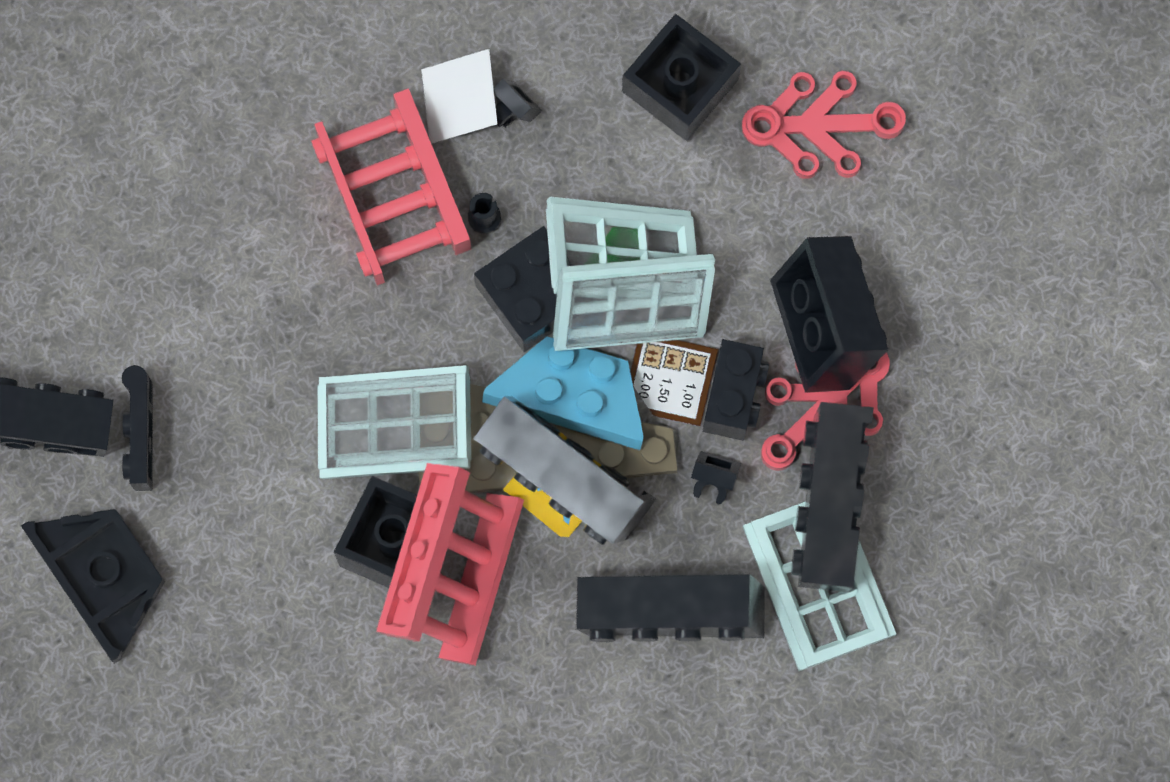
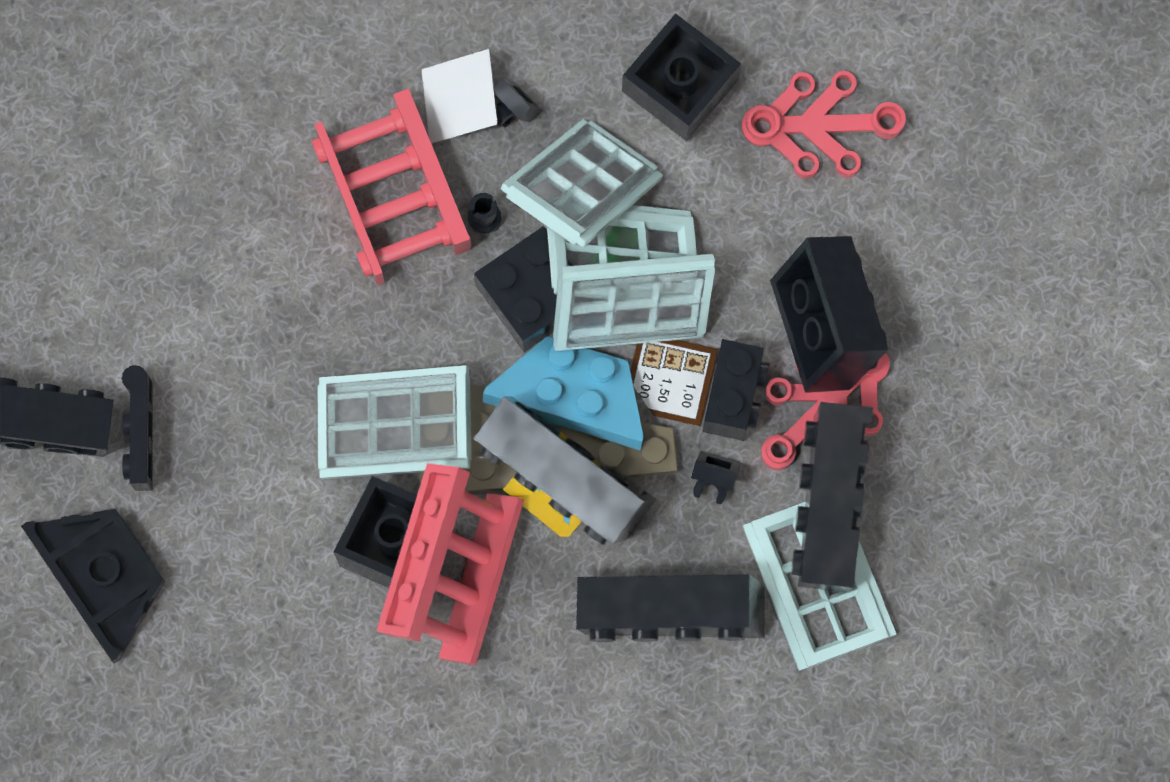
(582, 182): none -> clear piece

